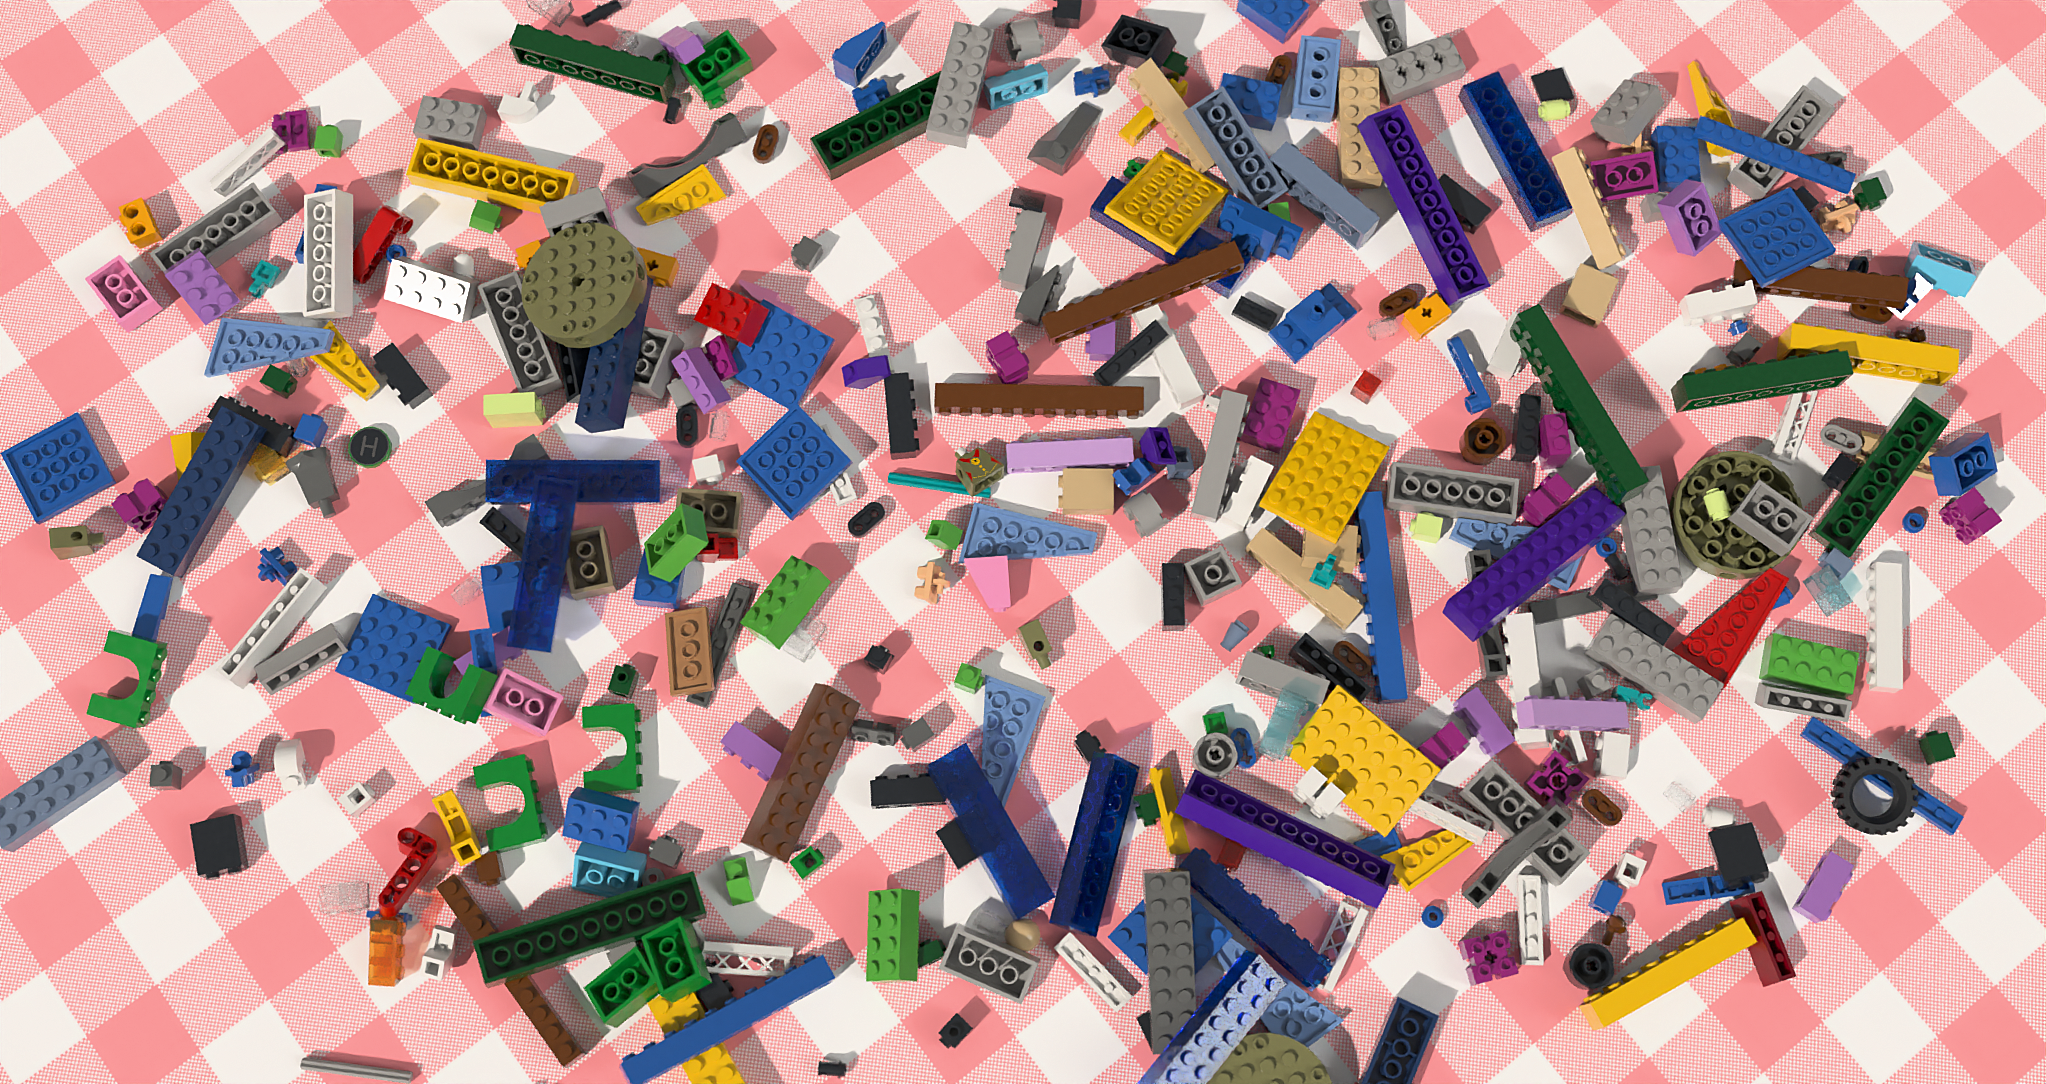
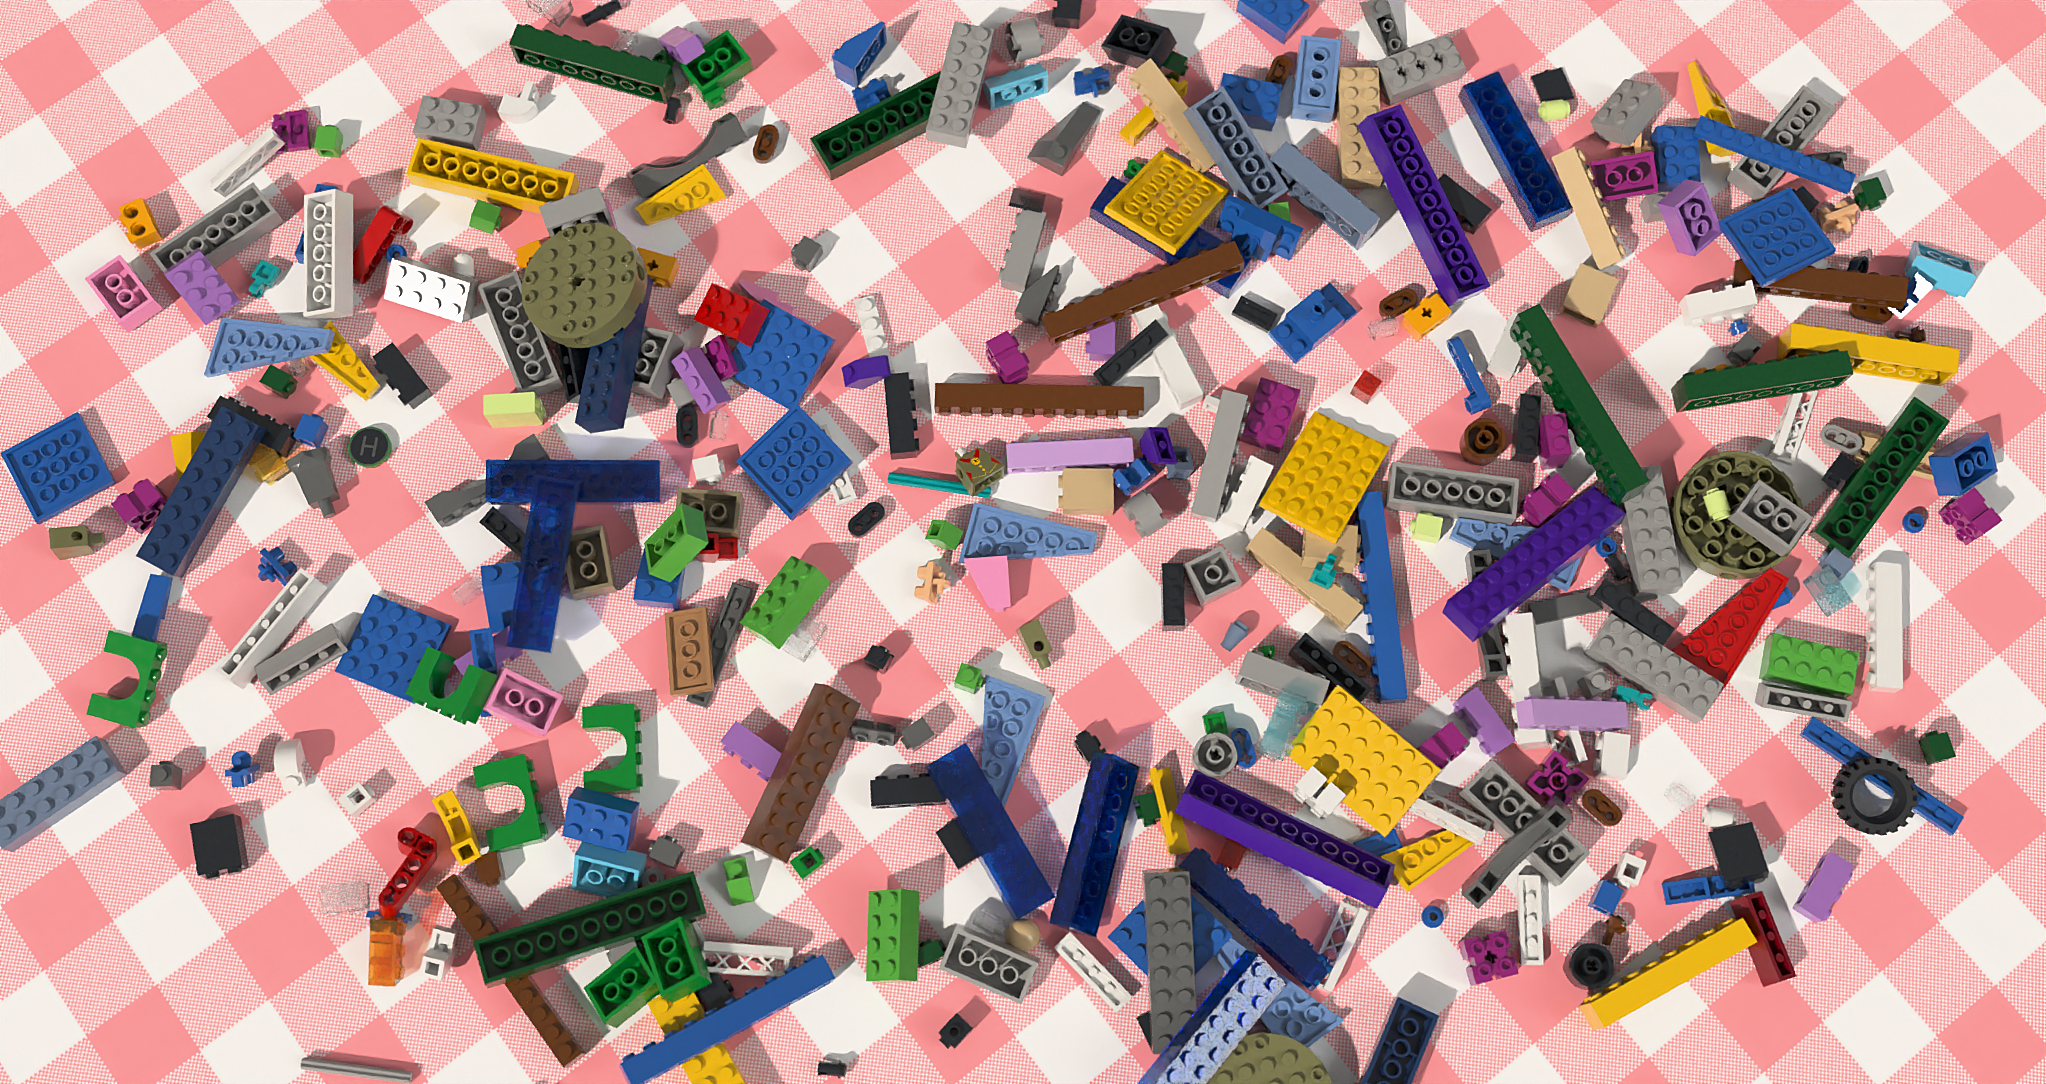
(623, 681): dark green brick -> none

